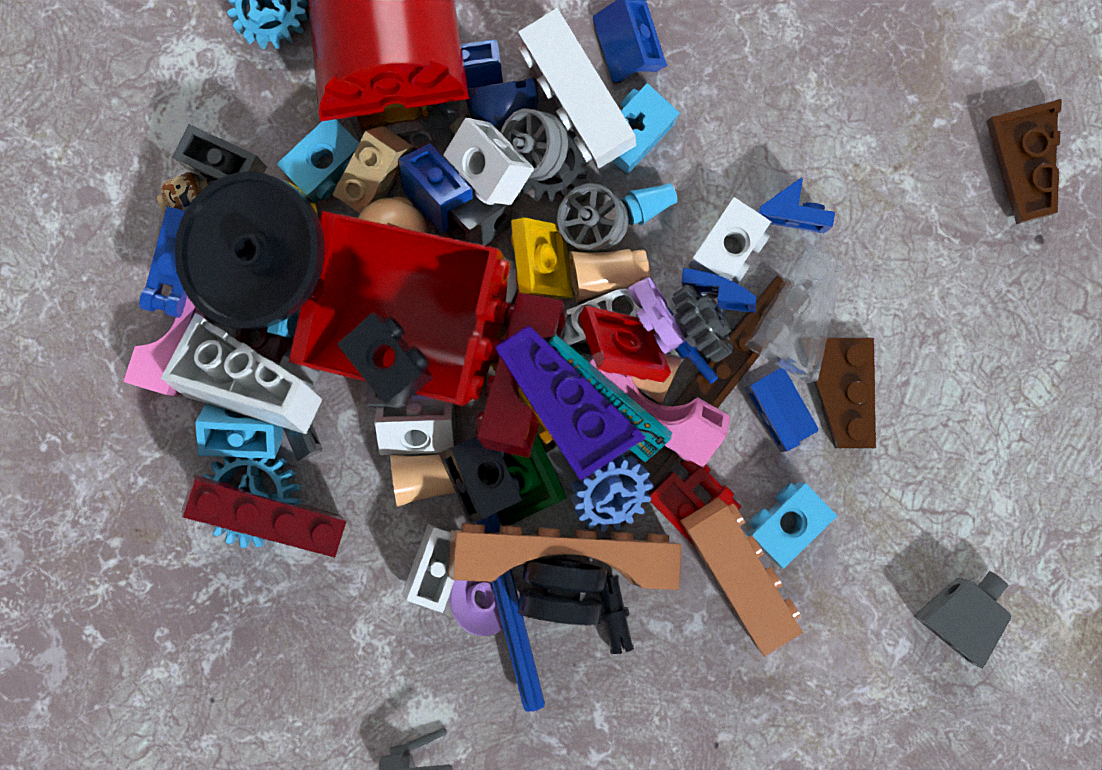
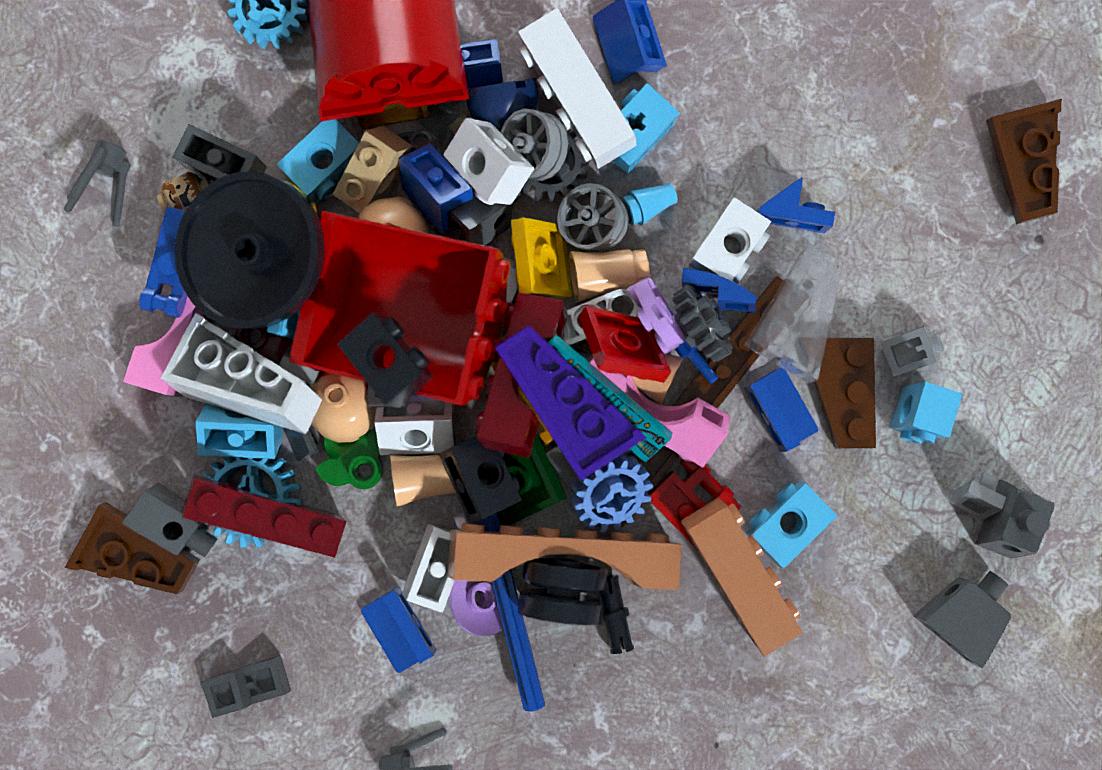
(104, 160): none -> dark grey plant
(122, 553): none -> reddish brown wing
(155, 518): none -> dark grey torso
(246, 686): none -> dark grey slope
(343, 409): none -> light nougat cylinder
(347, 458): none -> green plate
(398, 630): none -> blue panel
(912, 350): none -> light grey bracket
(925, 412): none -> medium azure brick
(979, 496): none -> light grey tile
(1019, 525): none -> dark grey torso

